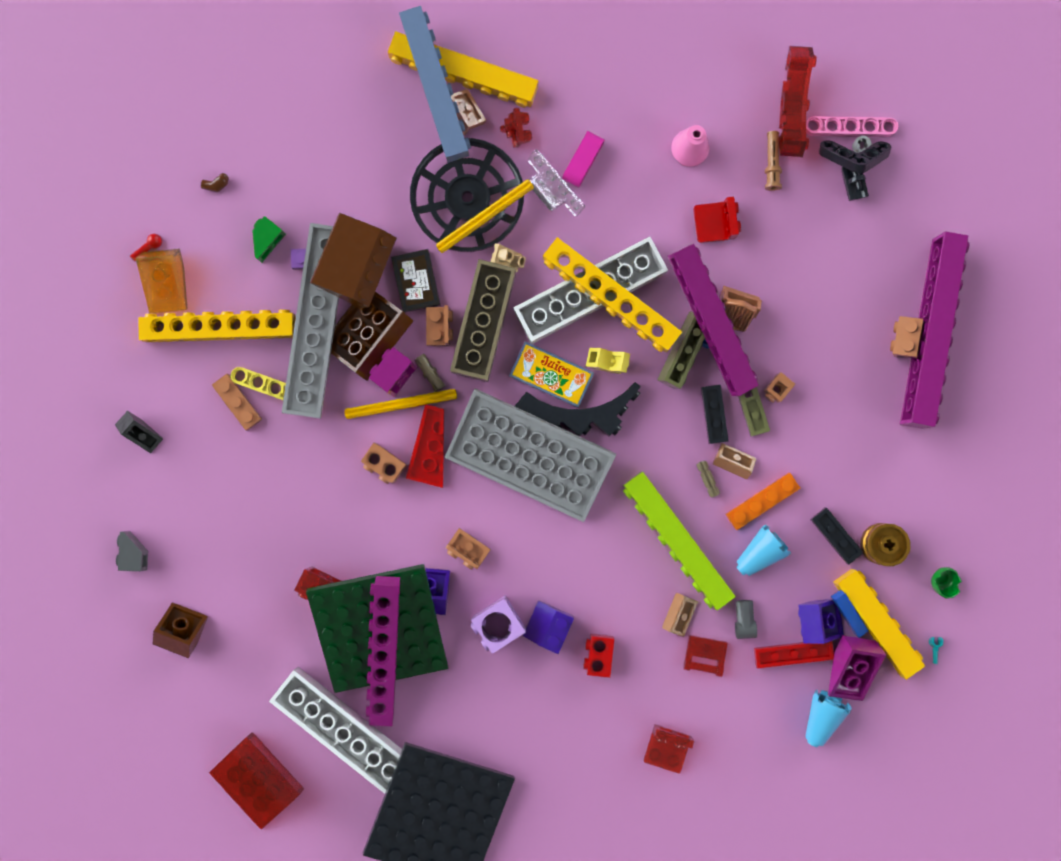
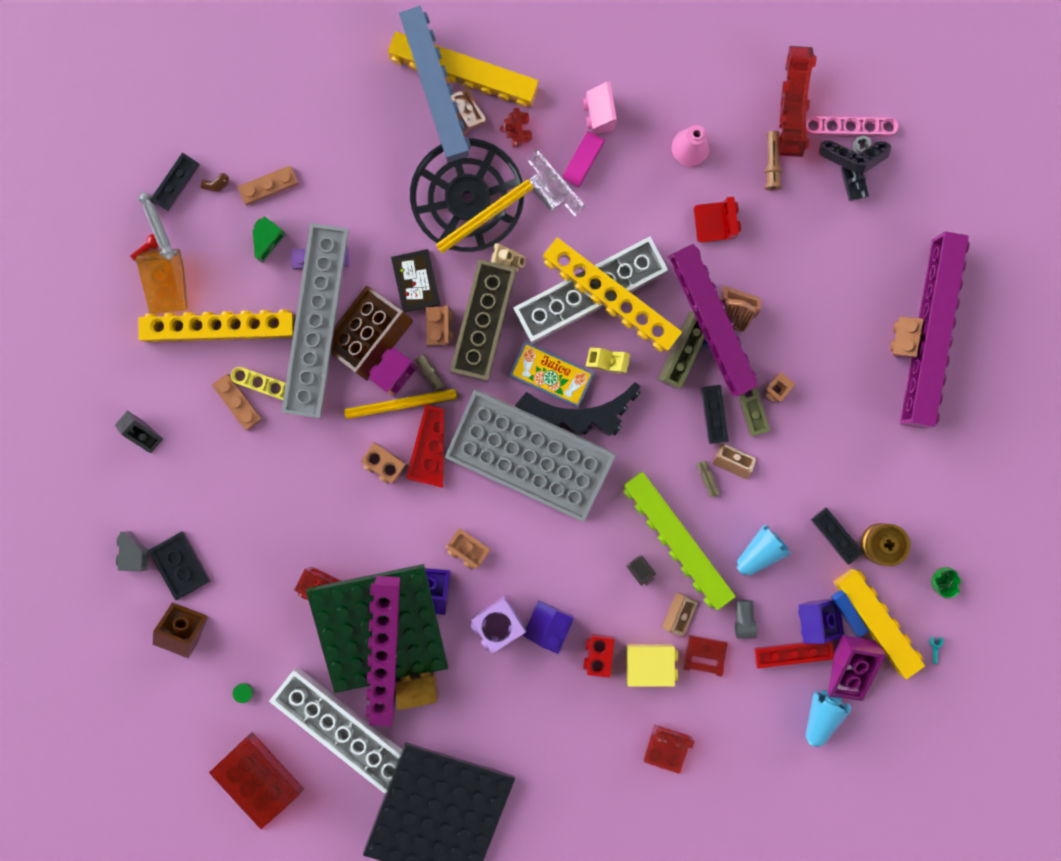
(156, 226): none -> light grey wheel
(175, 181): none -> black plate
(179, 565): none -> black tile
(242, 692): none -> green tile
(268, 185): none -> nougat plate
(353, 260): reddish brown slope -> none
(416, 690): none -> pearl gold slope
(600, 109): none -> bright pink slope
(641, 570): none -> clear smoke brick
(651, 665): none -> light yellow brick
(762, 501): orange plate -> none

